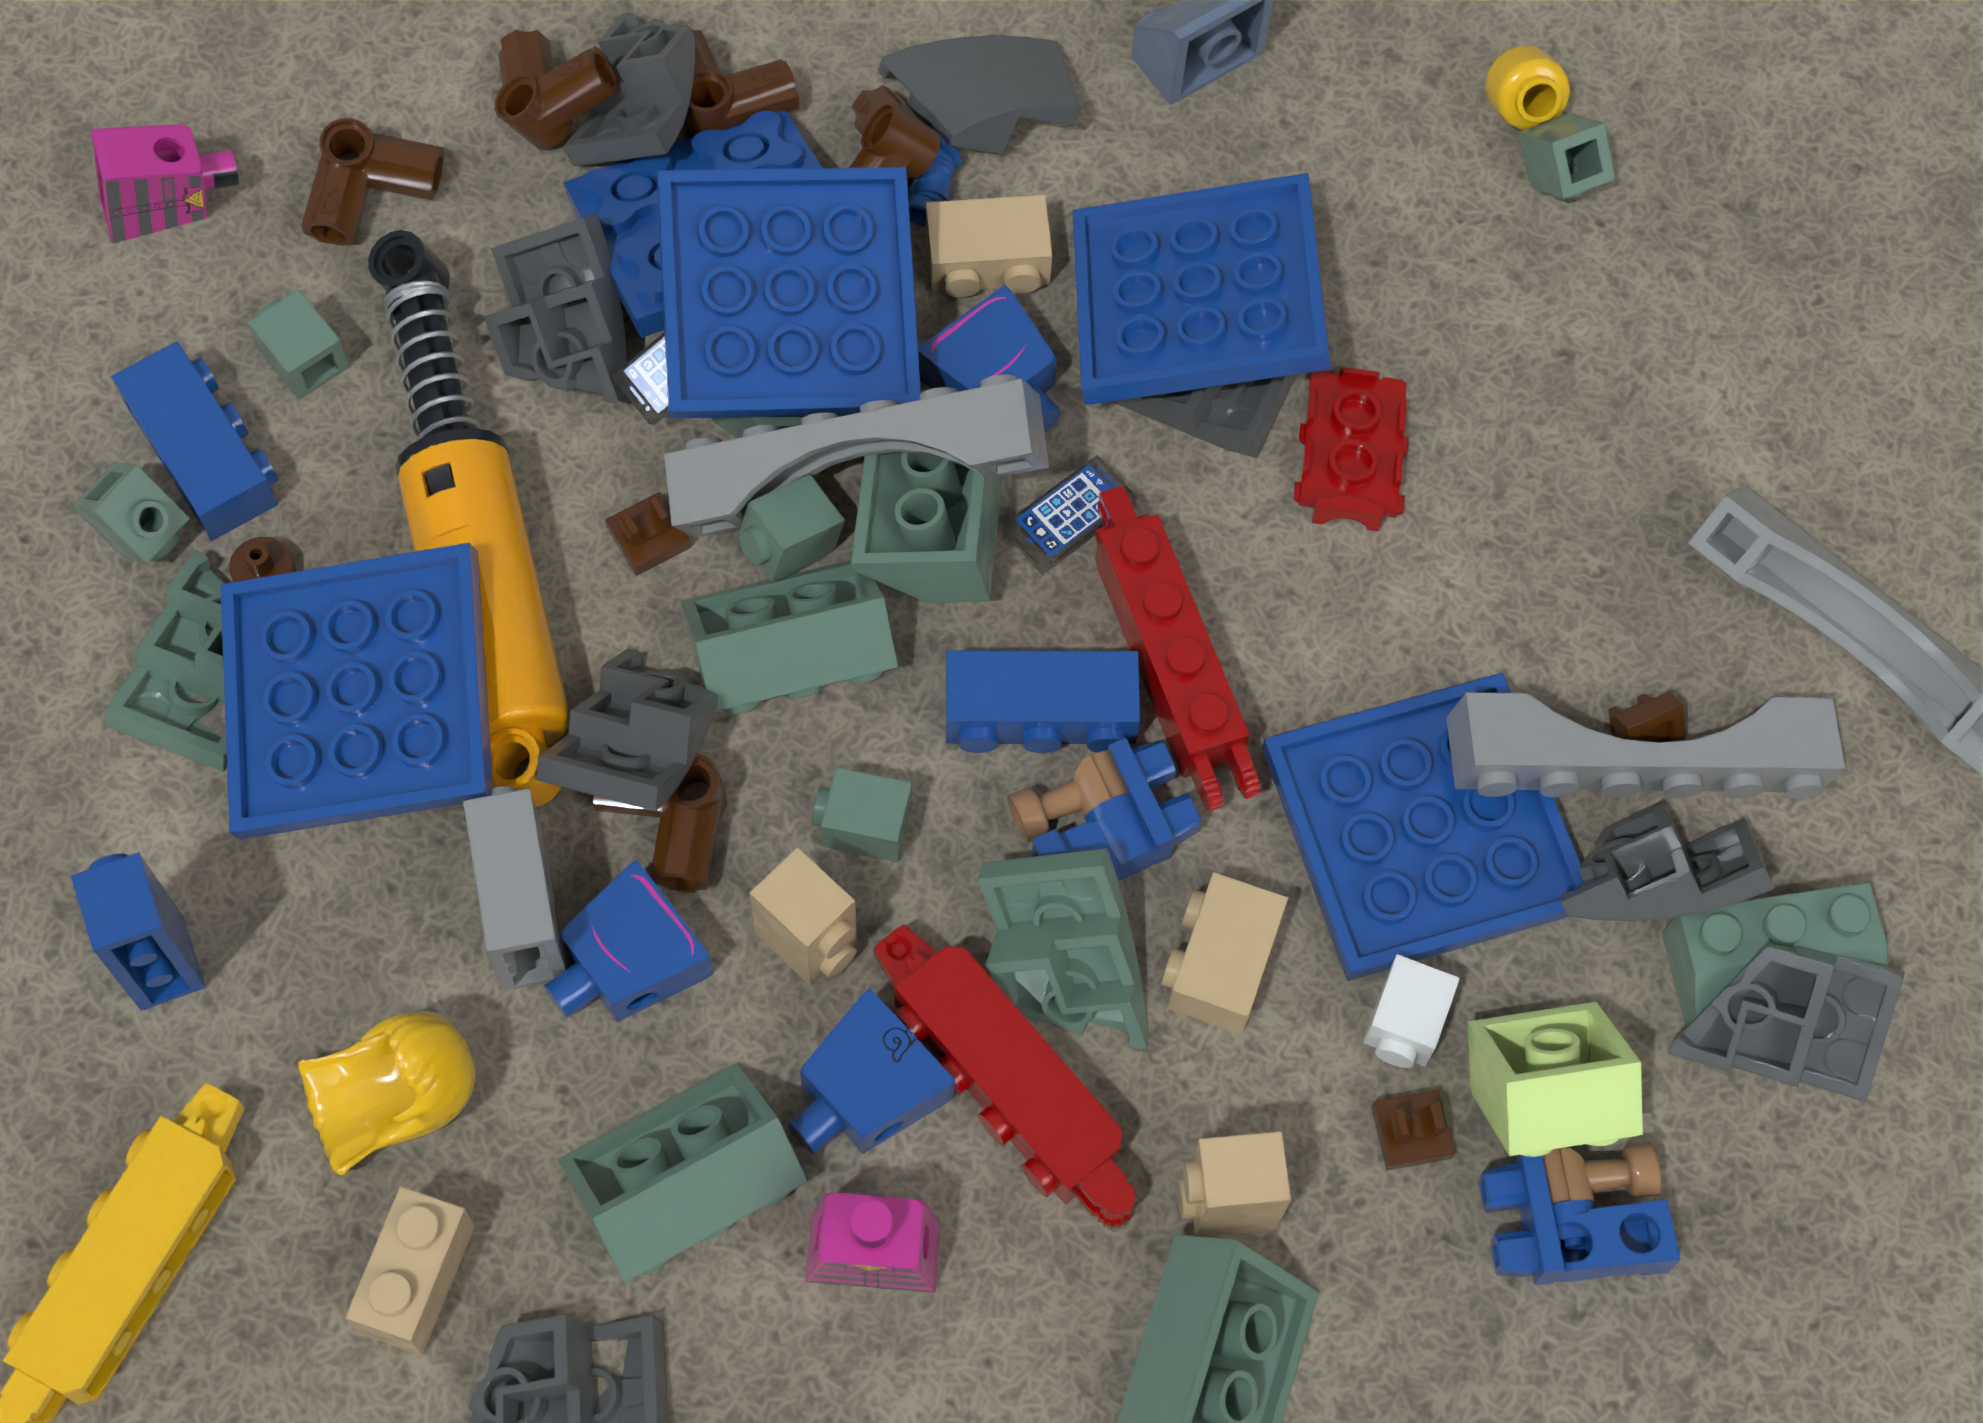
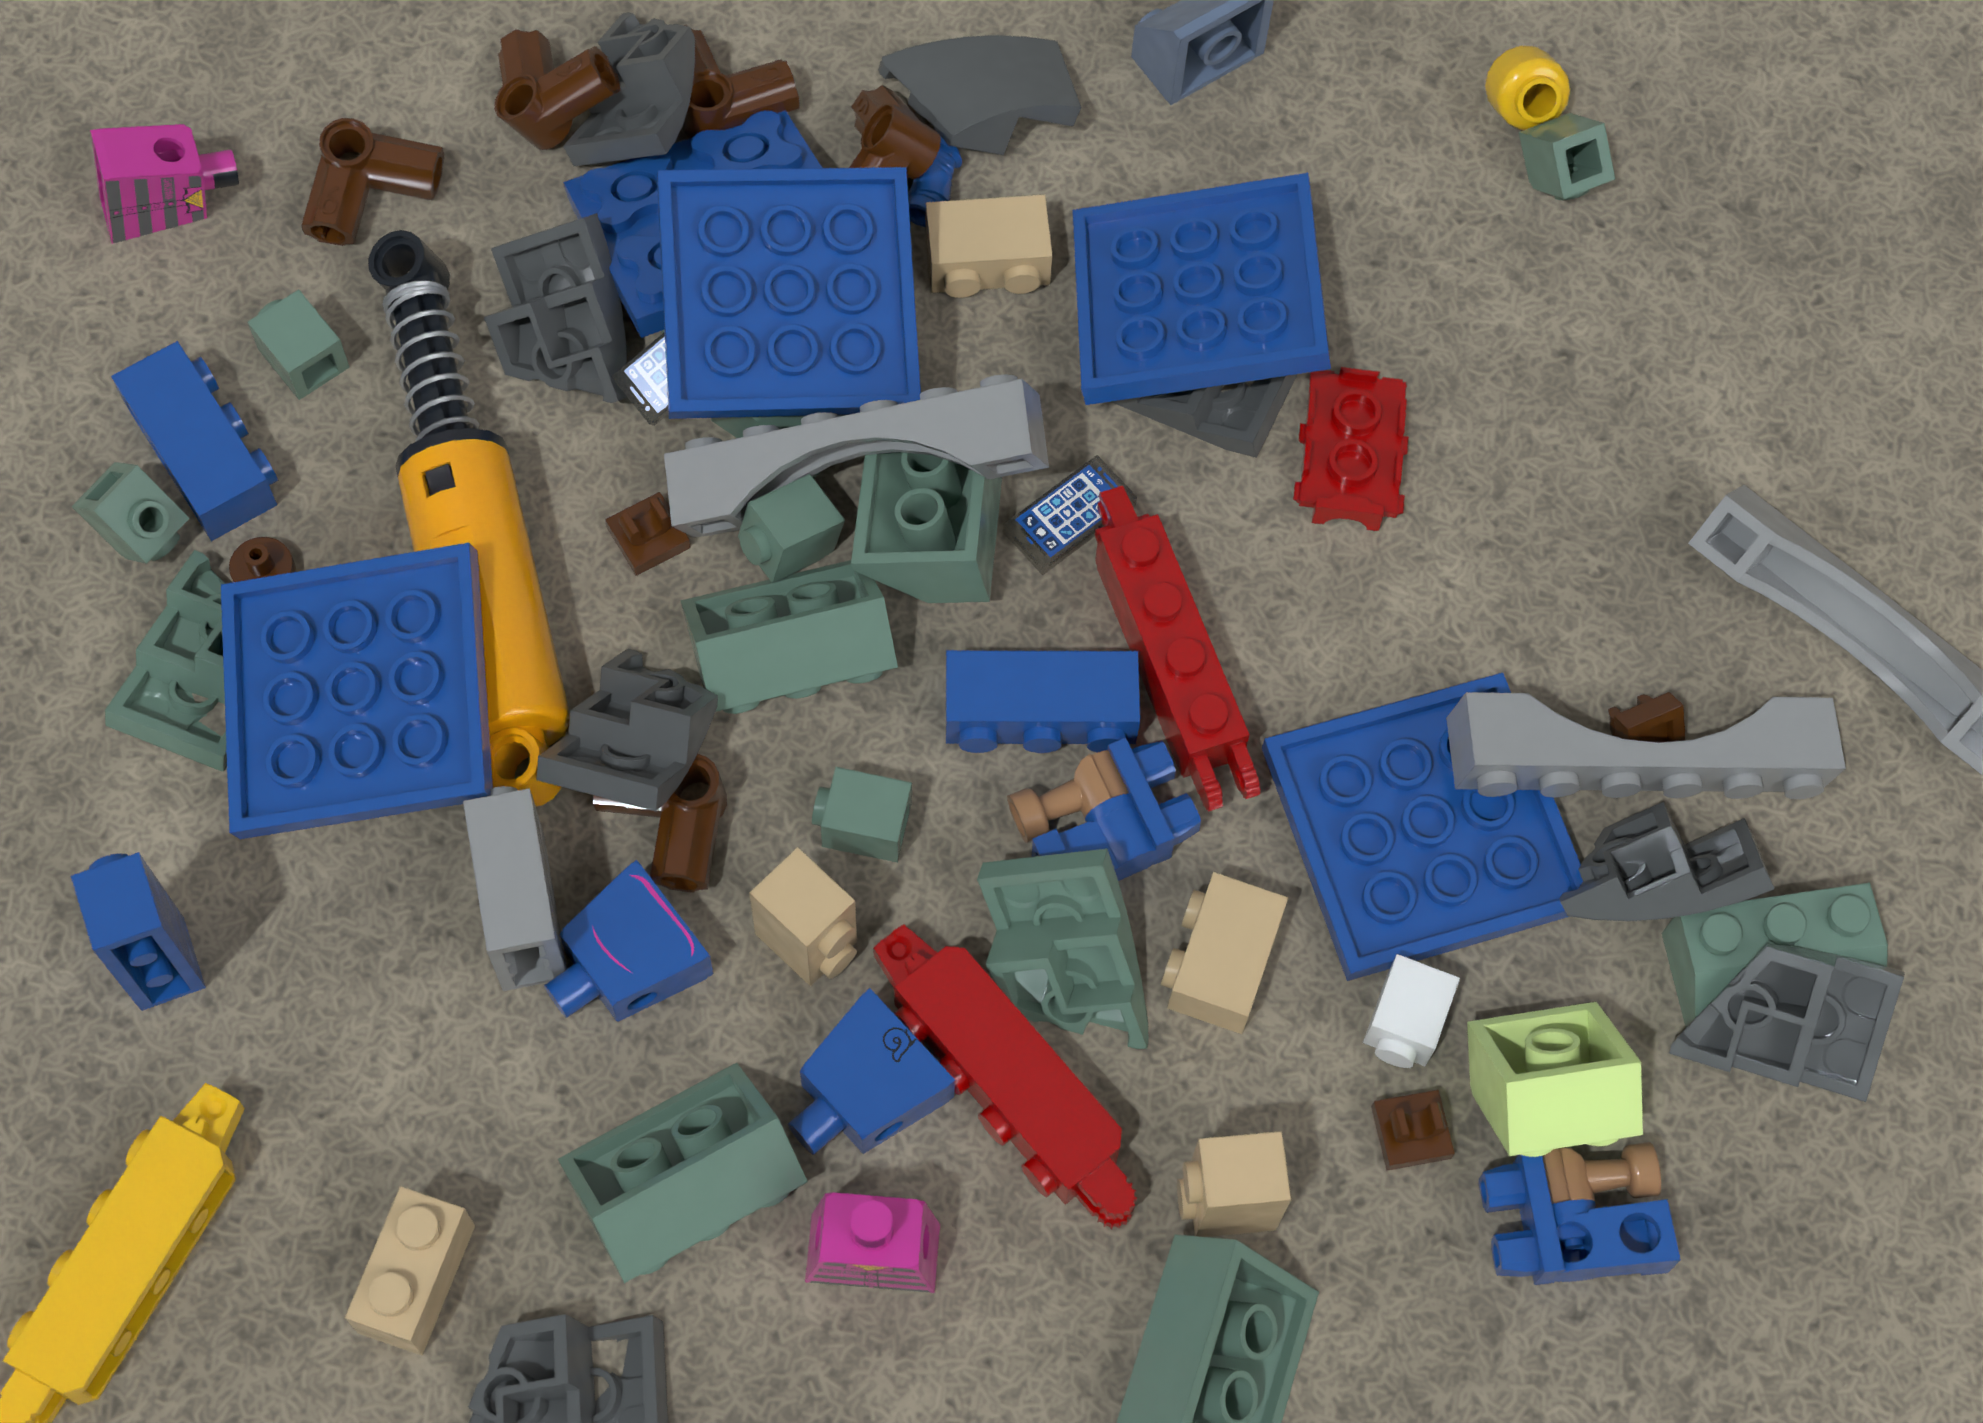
(389, 1086): yellow piece -> none
(989, 342): blue torso -> none

